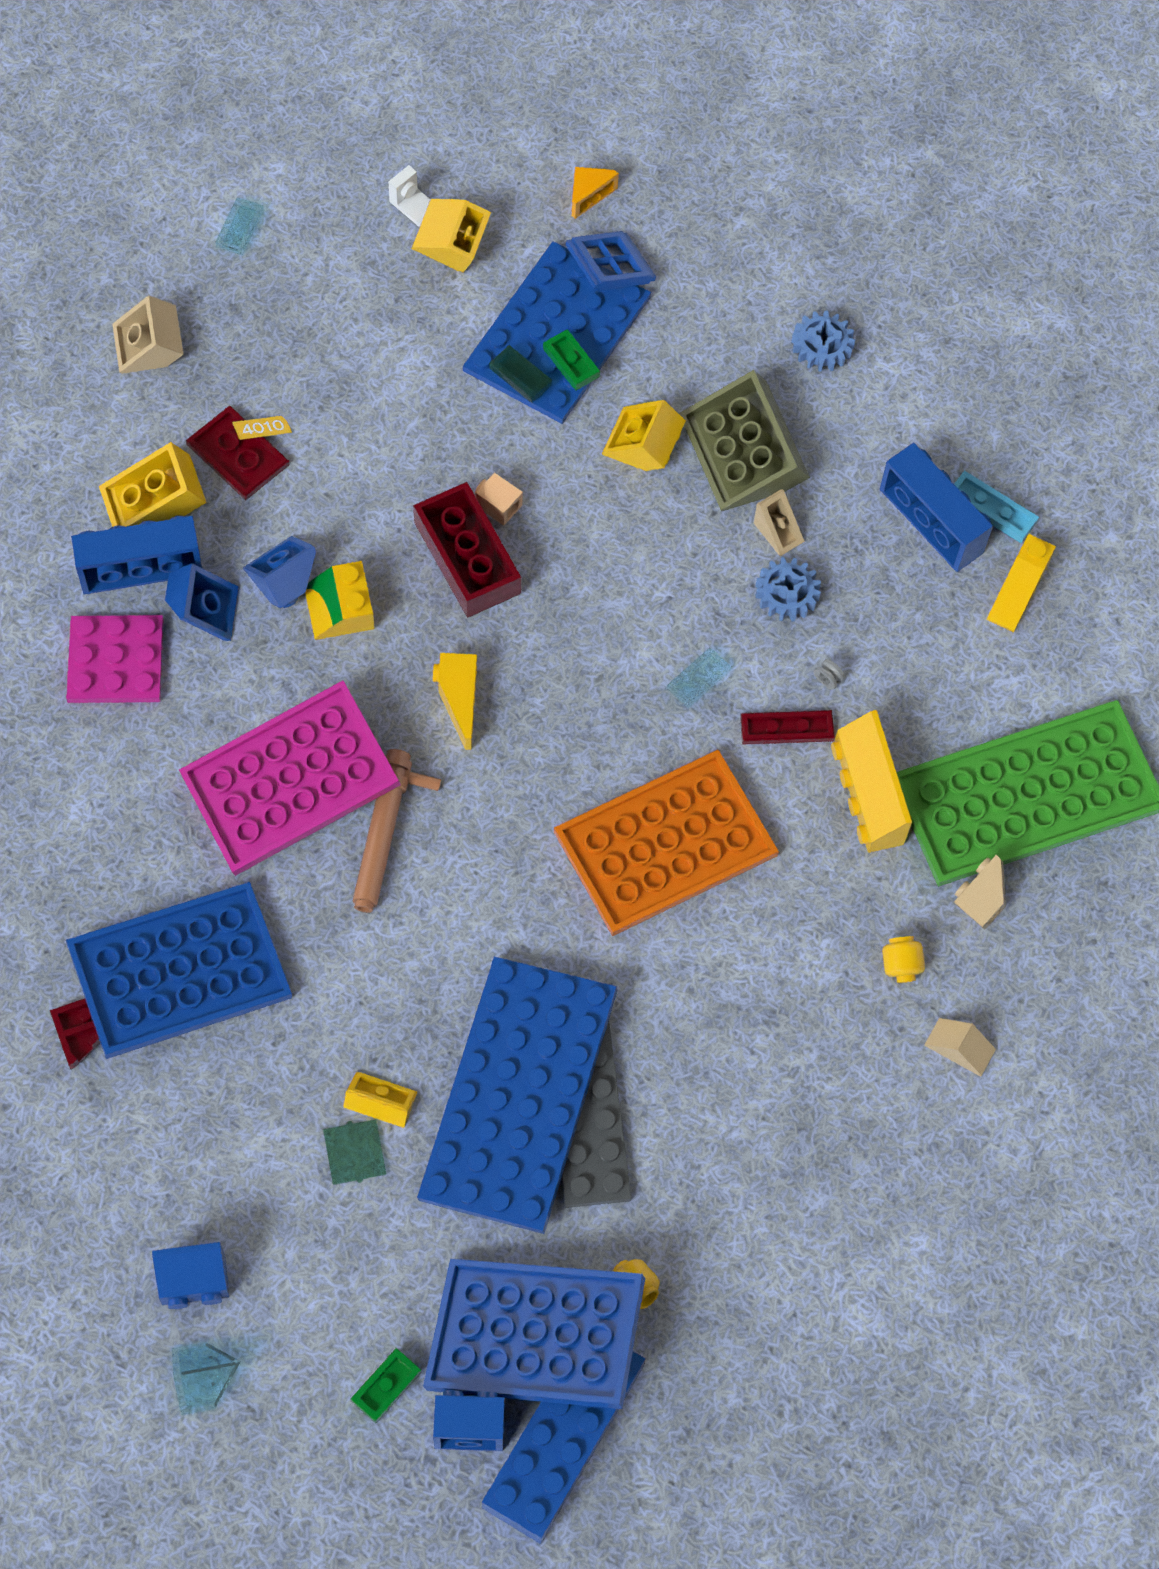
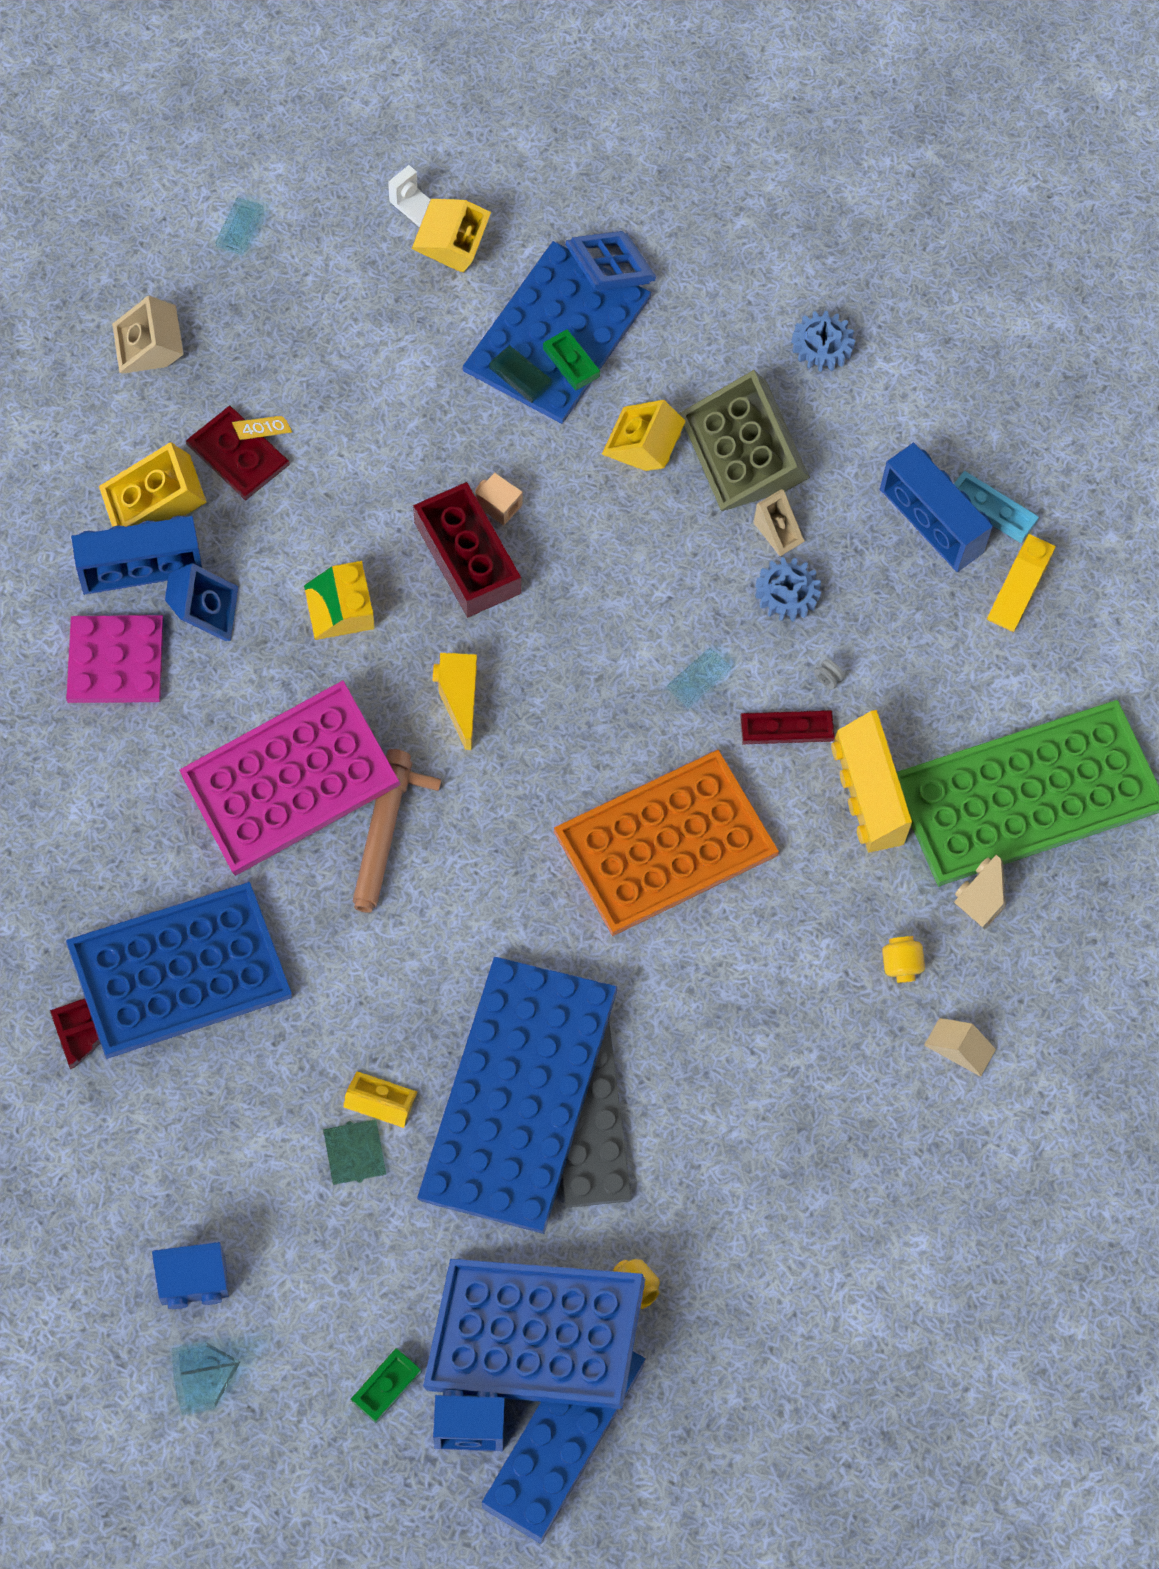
(283, 571): blue slope -> none
(591, 187): light orange slope -> none

